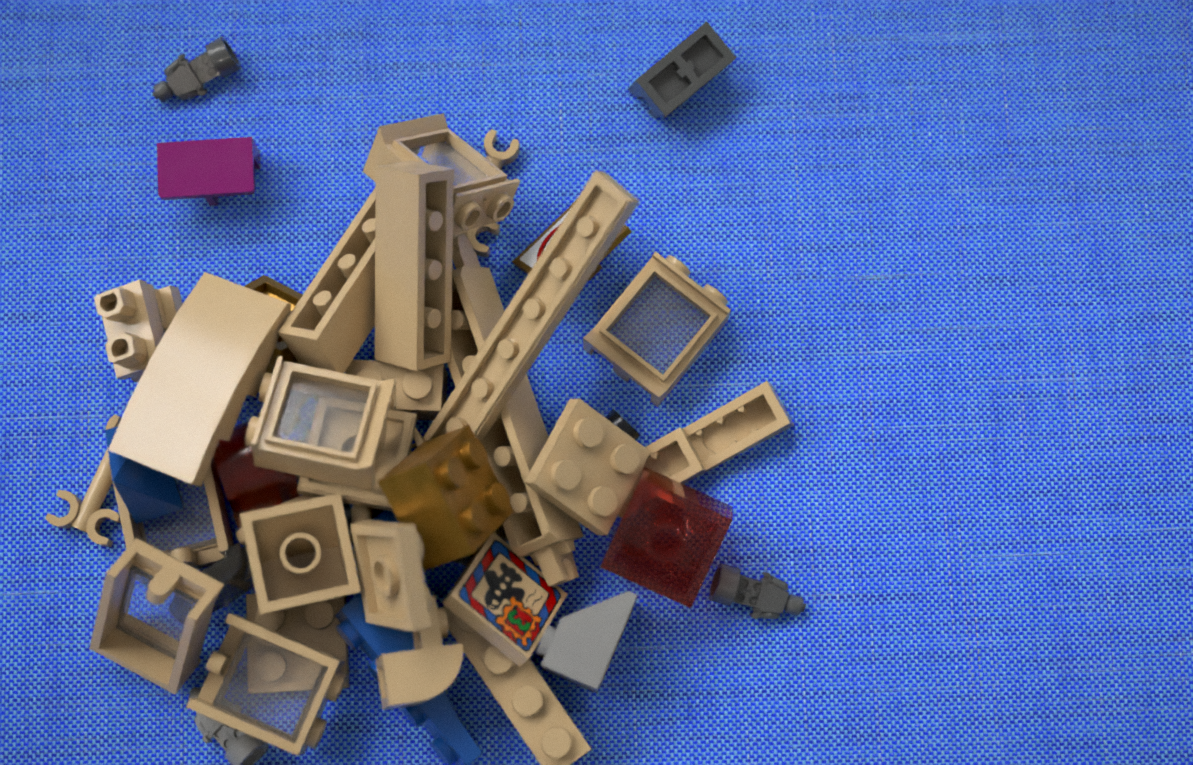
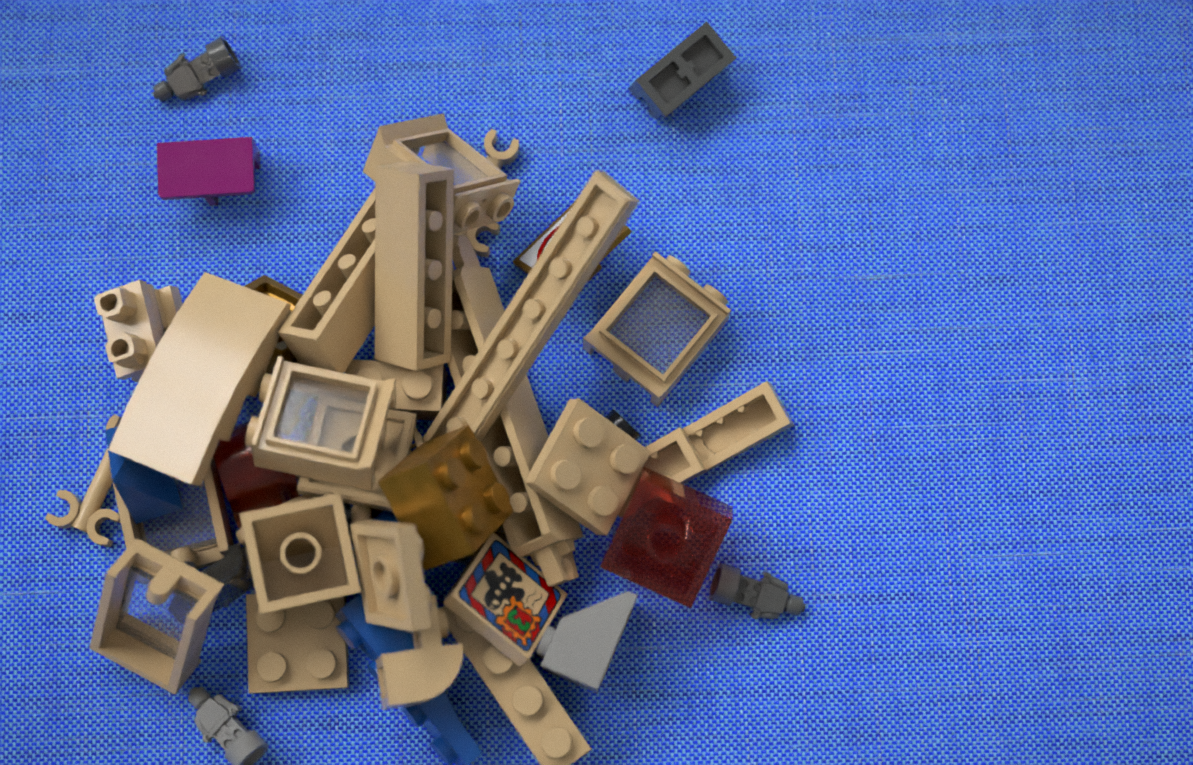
(269, 686): window -> none

